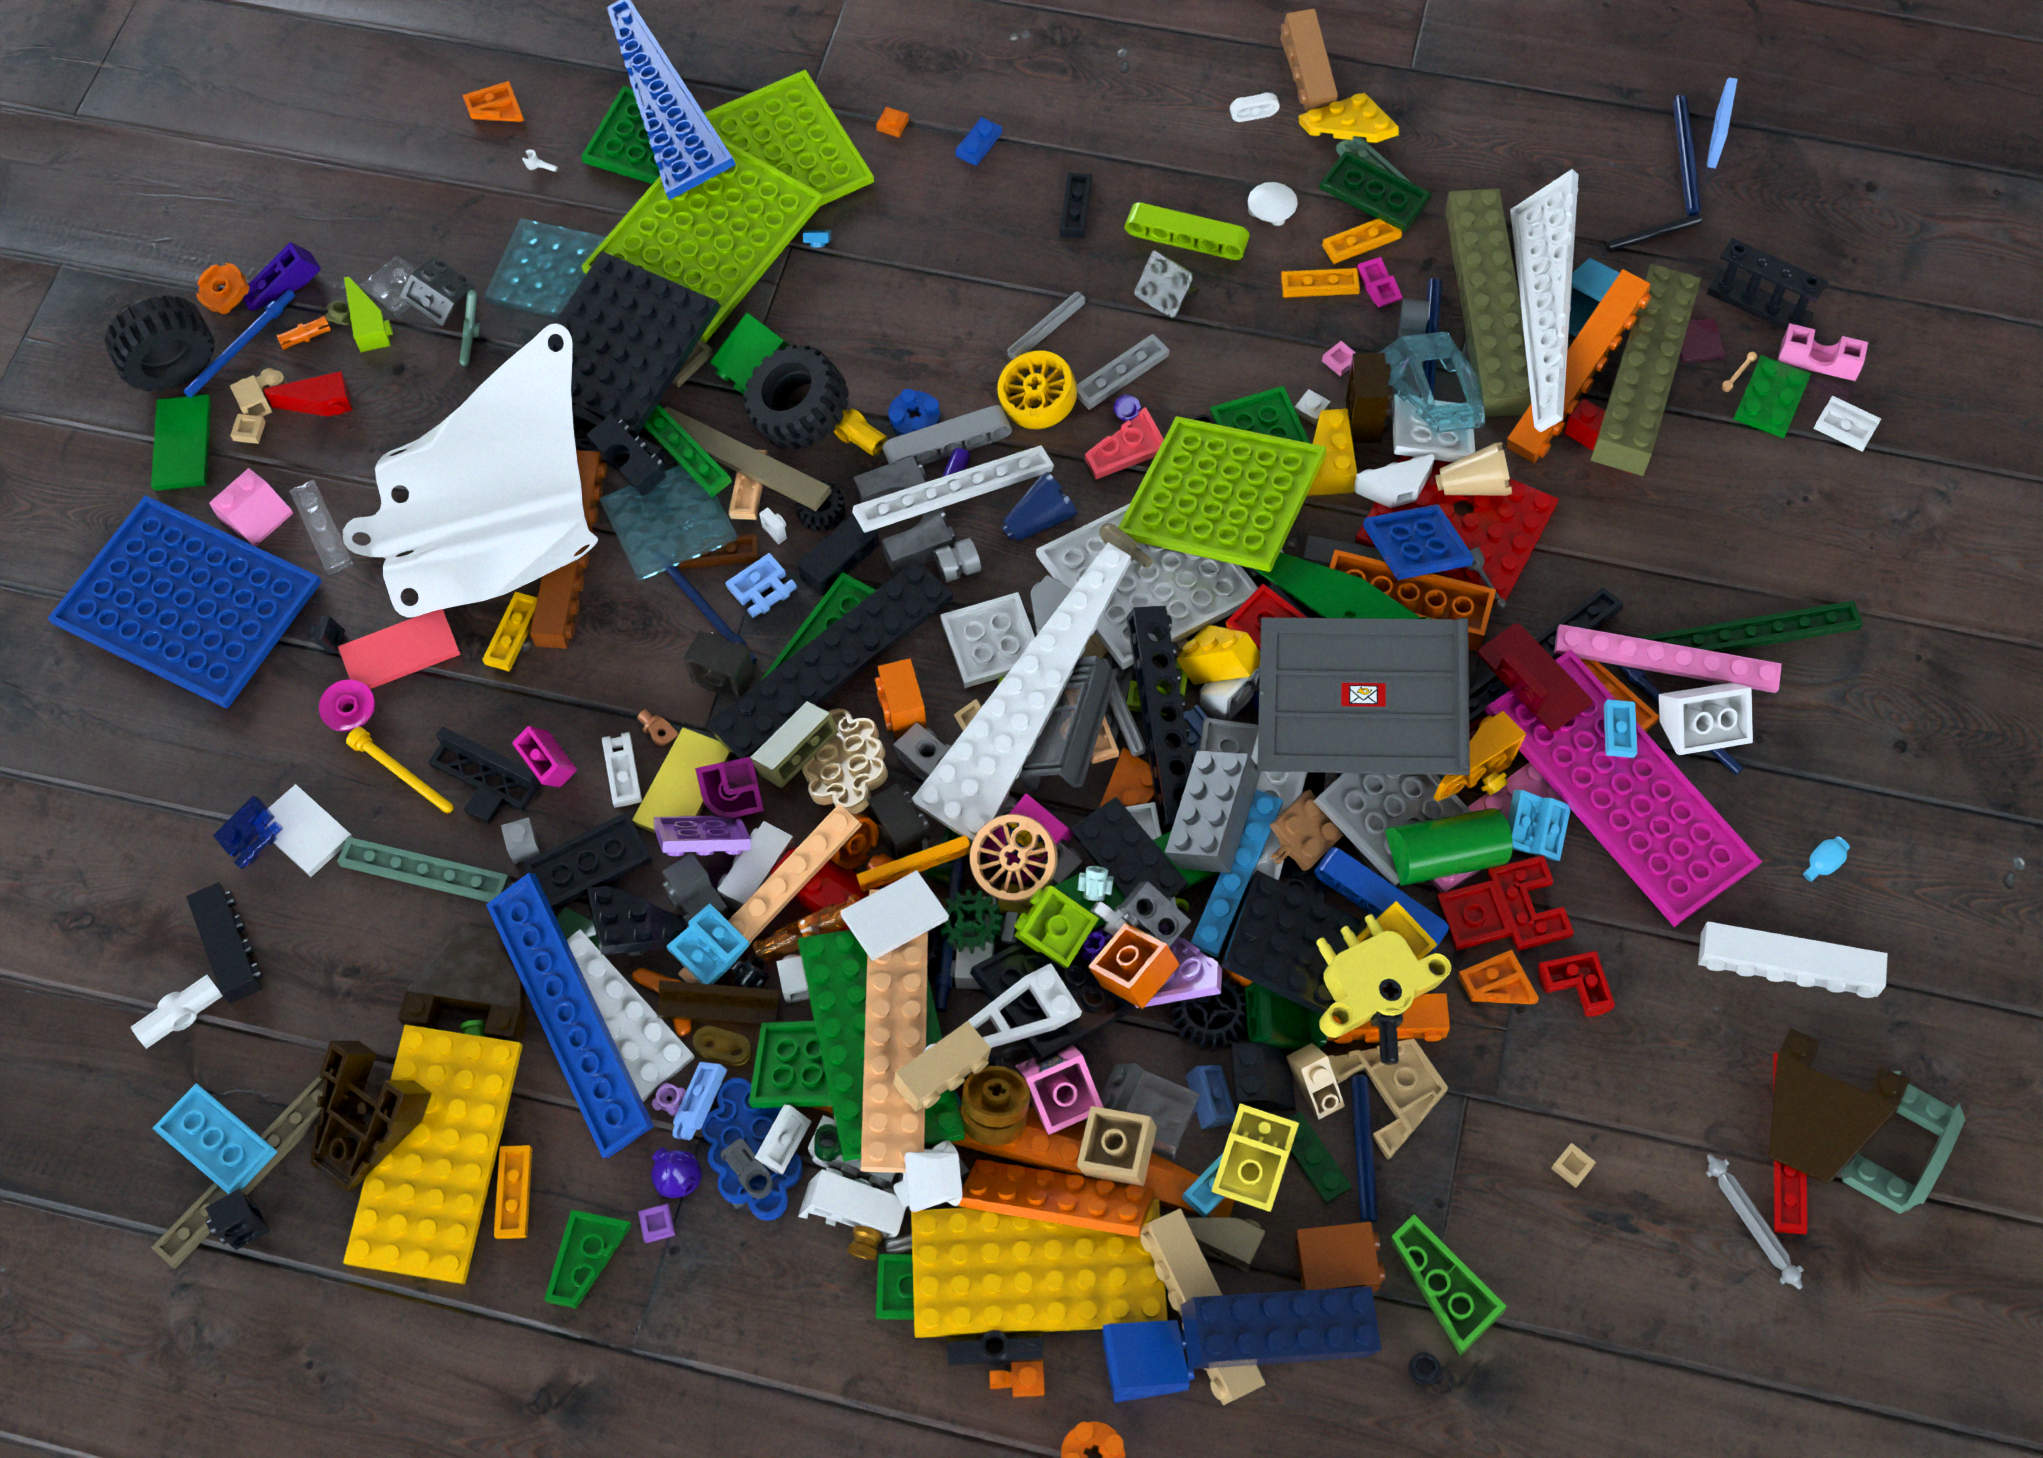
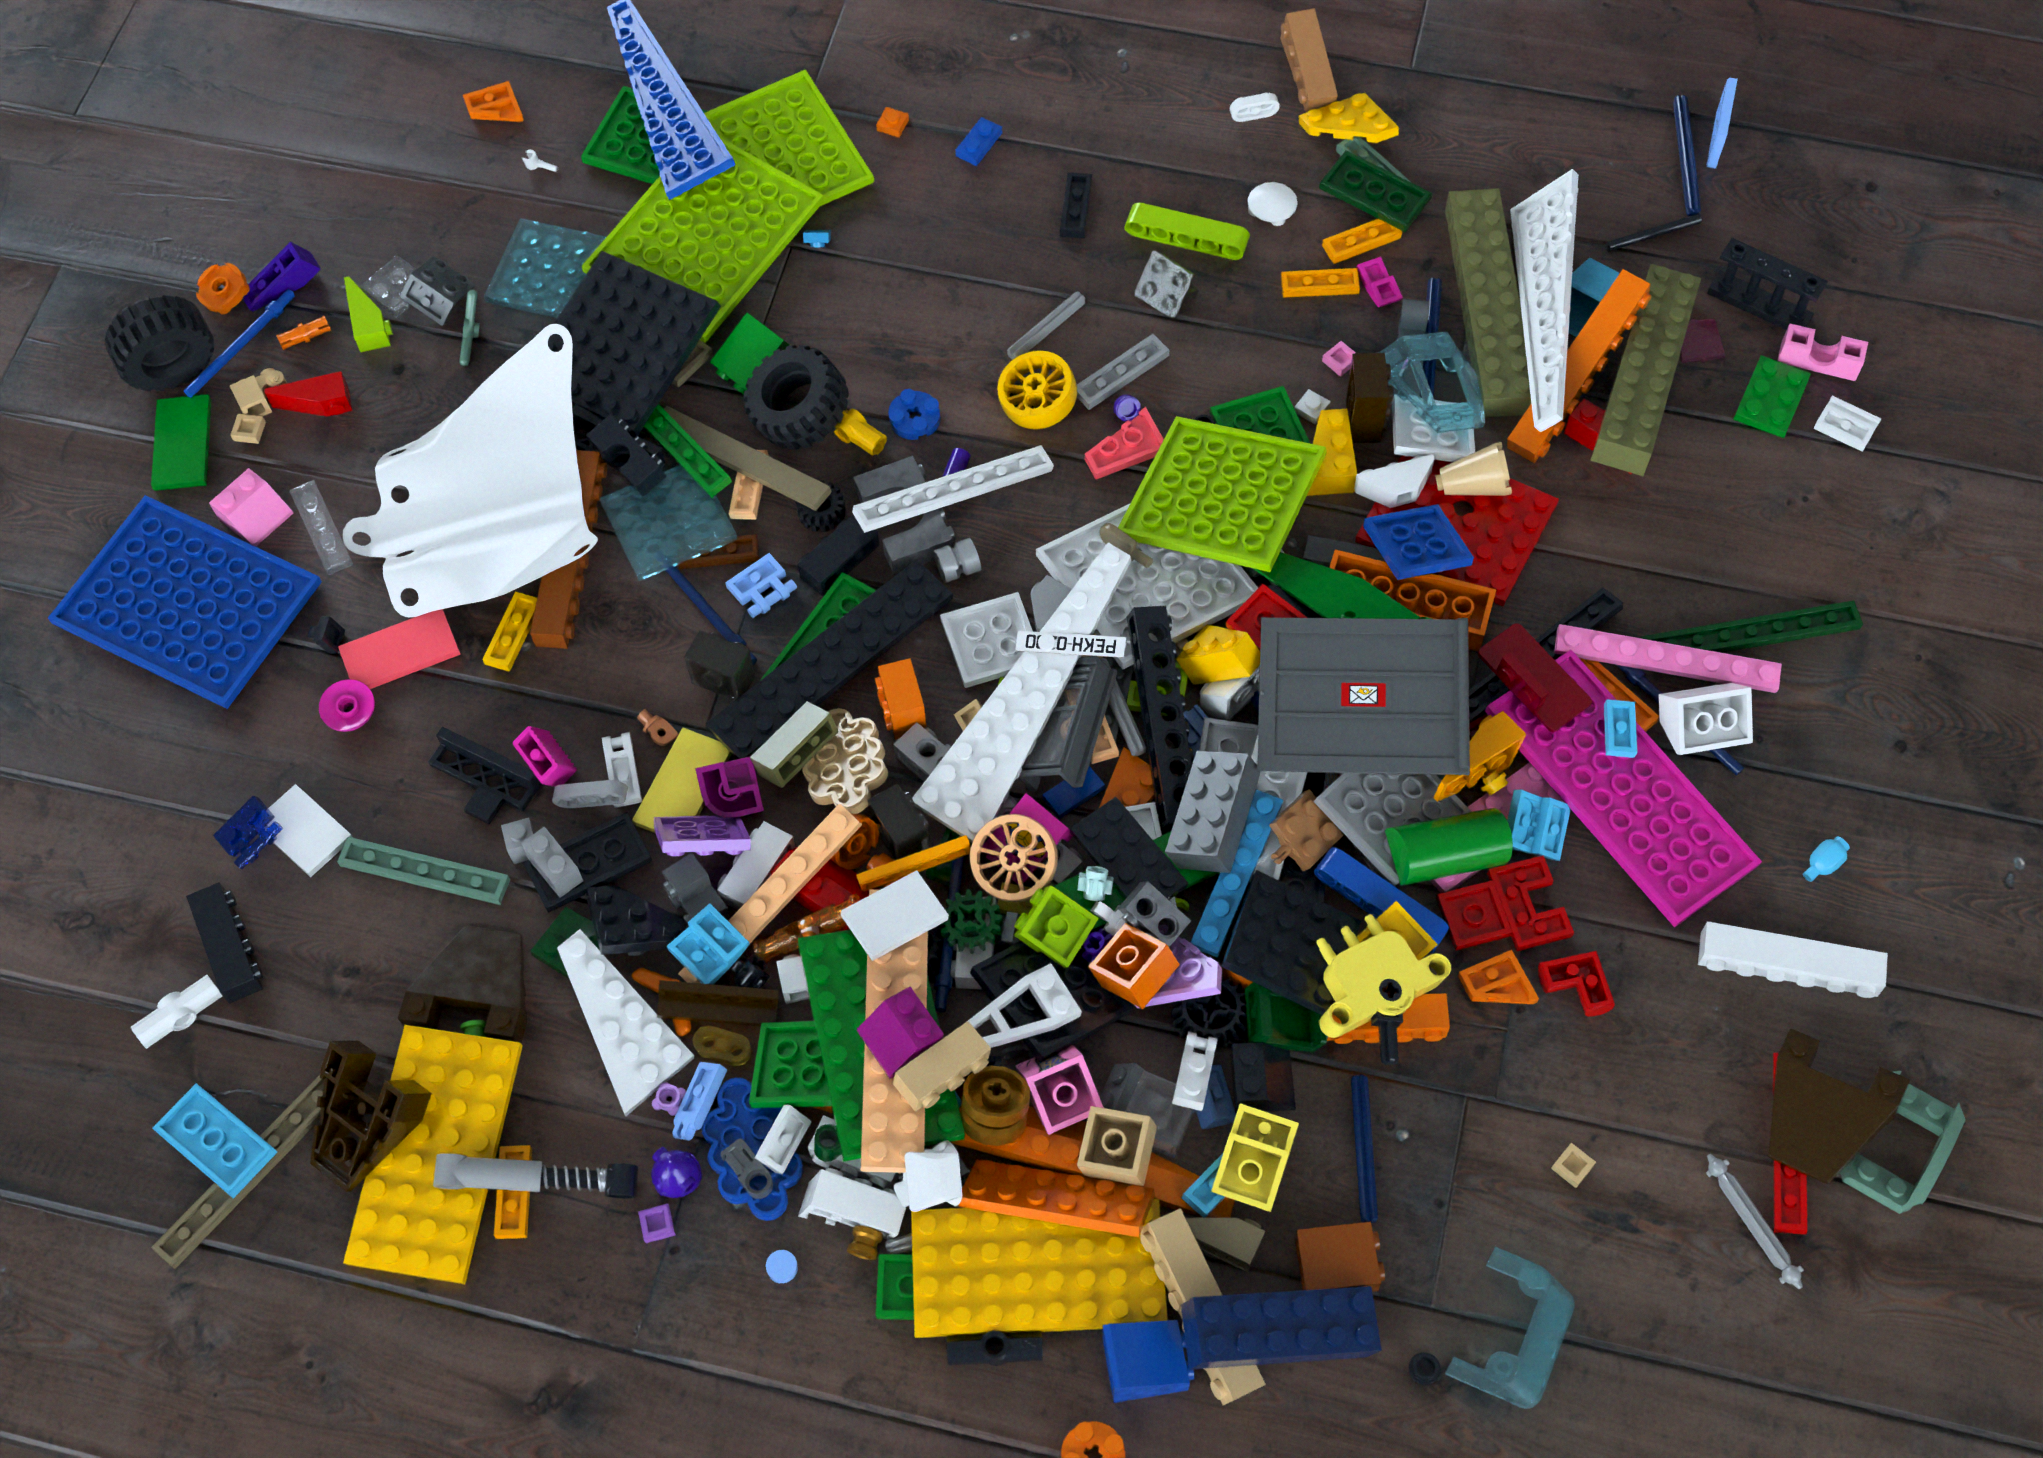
(236, 1220): black brick -> none
(338, 313): olive plate -> none
(360, 740): yellow piece -> none
(462, 1172): none -> piece
(552, 862): none -> light grey brick
(569, 1016): blue plate -> none
(583, 1255): green wing -> none
(590, 794): none -> light grey beam
(773, 525): white plate -> none
(781, 1266): none -> light blue tile
(899, 1031): none -> magenta slope
(940, 439): light grey beam -> none
(1024, 1379): orange plate -> none
(1038, 509): dark blue cone -> none
(1065, 798): none -> blue tile
(1073, 644): none -> white sticker
(1194, 1072): none -> white plate
(1316, 1080): tan slope -> none
(1317, 1162): dark green plate -> none
(1407, 1087): tan wing -> none
(1451, 1289): bright green wedge -> none
(1477, 564): dark grey hinge -> none
(1524, 1377): none -> clear light blue windscreen
(1728, 385): light nougat hinge -> none

